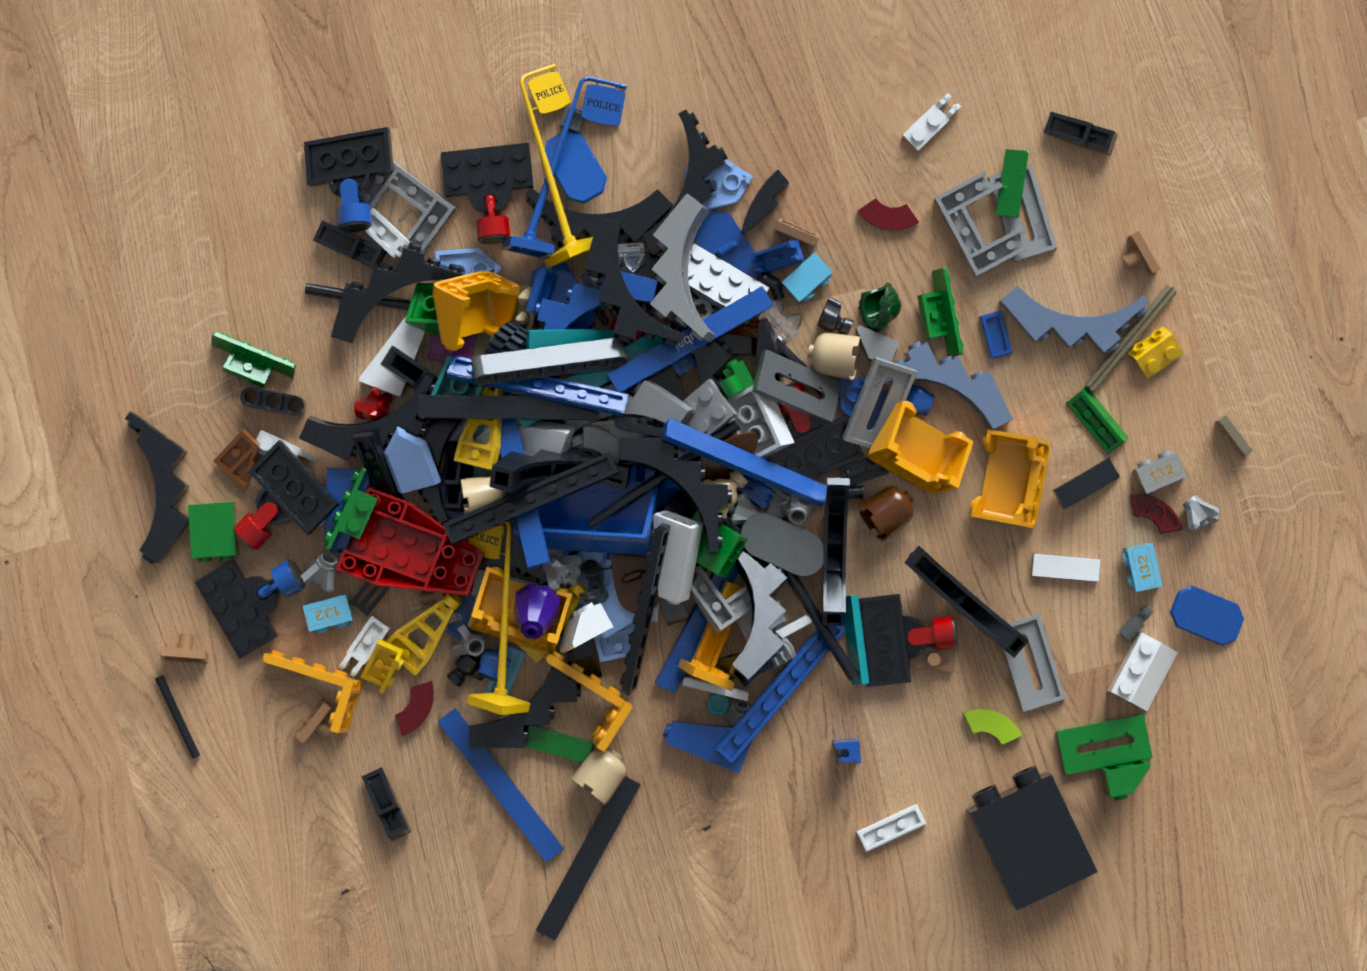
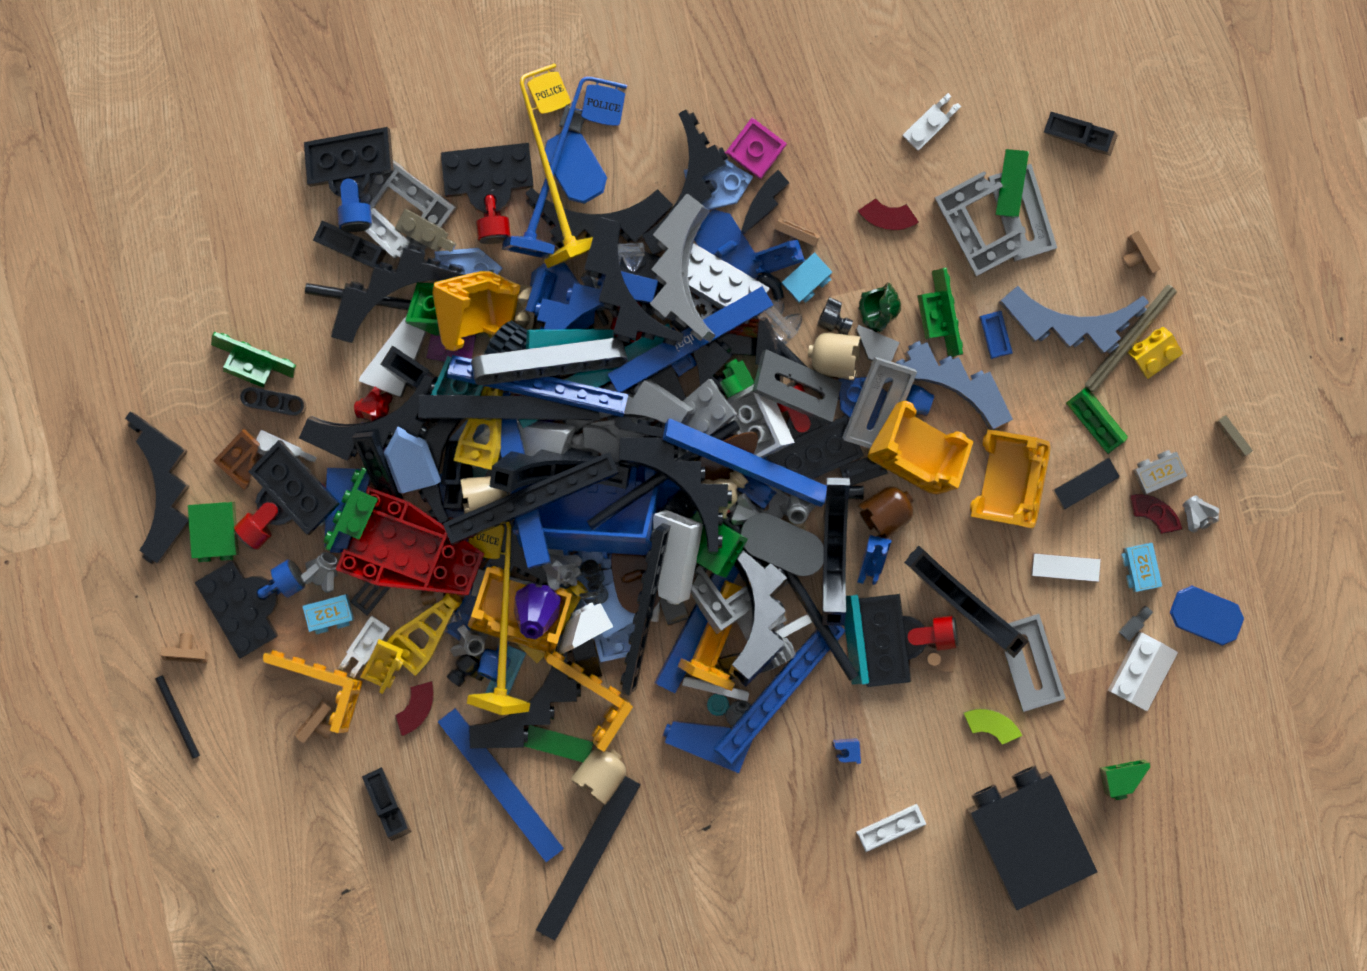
(424, 231): none -> dark tan hinge
(756, 148): none -> dark pink plate
(873, 558): none -> blue hinge
(1077, 762): green piece -> none

